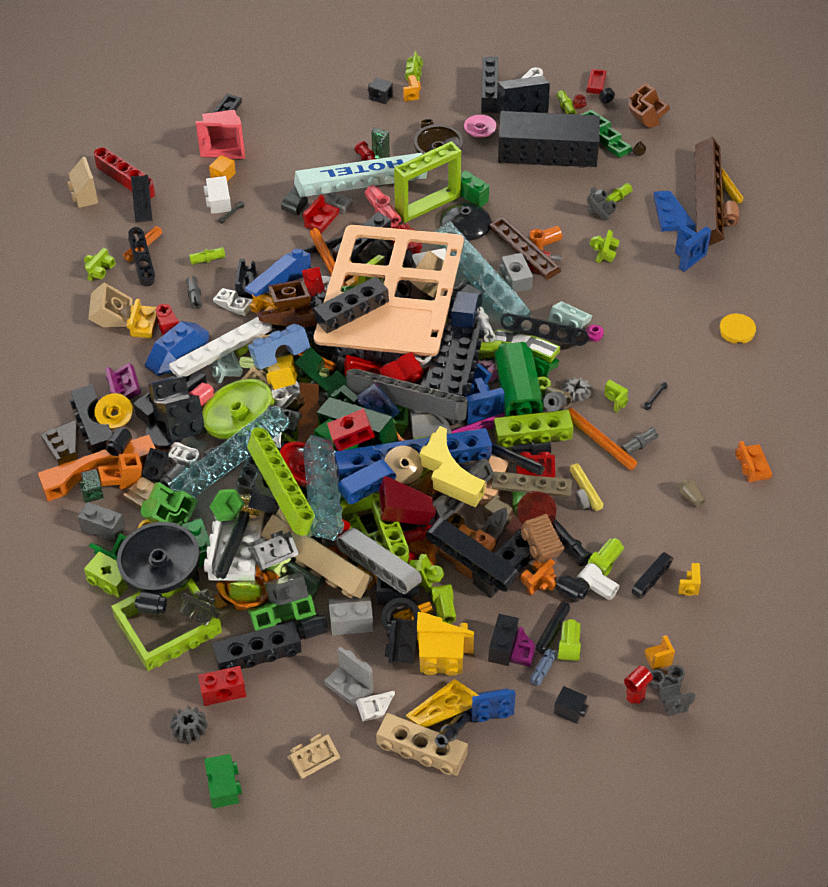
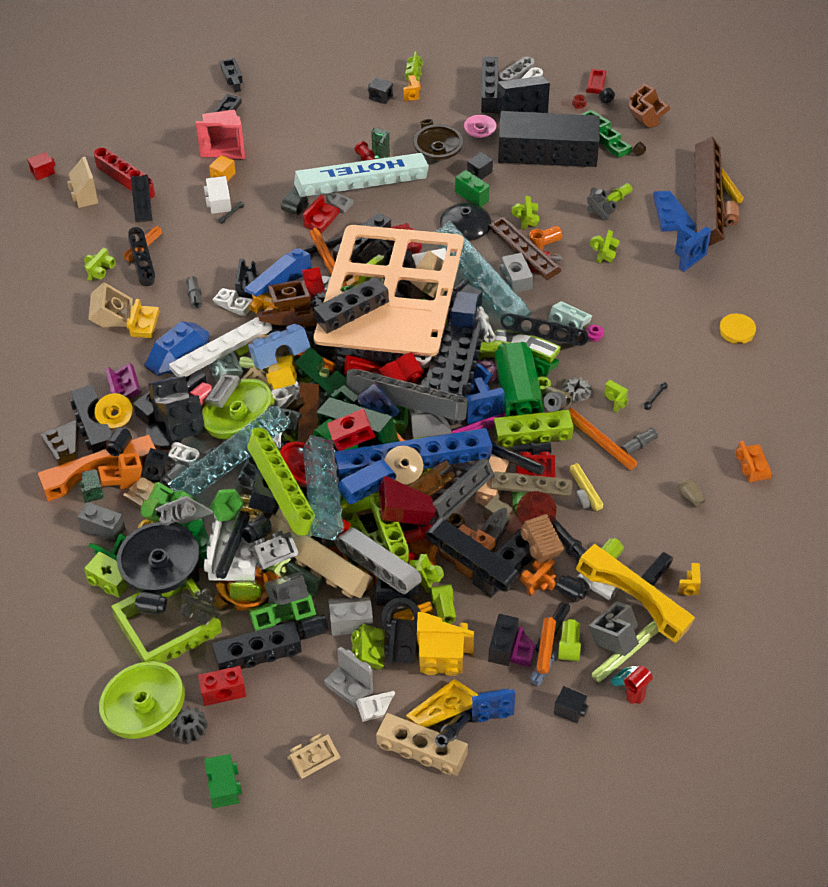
(41, 166): none -> red brick
(142, 700): none -> lime dish
(165, 318): red piece -> none
(182, 511): none -> light grey hinge
(207, 255): lime pin -> none
(222, 390): none -> light grey tile
(232, 73): none -> black hinge
(256, 529): none -> black brick
(369, 645): none -> lime bracket
(382, 204): coral piece -> none
(419, 166): lime window -> none
(447, 474): light yellow arch -> none
(480, 165): none -> black brick
(522, 65): none -> light grey beam
(526, 213): none -> lime hips
(546, 645): none -> orange axle
(565, 102): lime pin -> none
(603, 568): none -> yellow arch
(615, 629): none -> dark grey brick
(617, 659): none -> yellowish green axle
(618, 679): none -> teal tile
(660, 655): light orange panel -> none
(670, 690): dark grey piece -> none

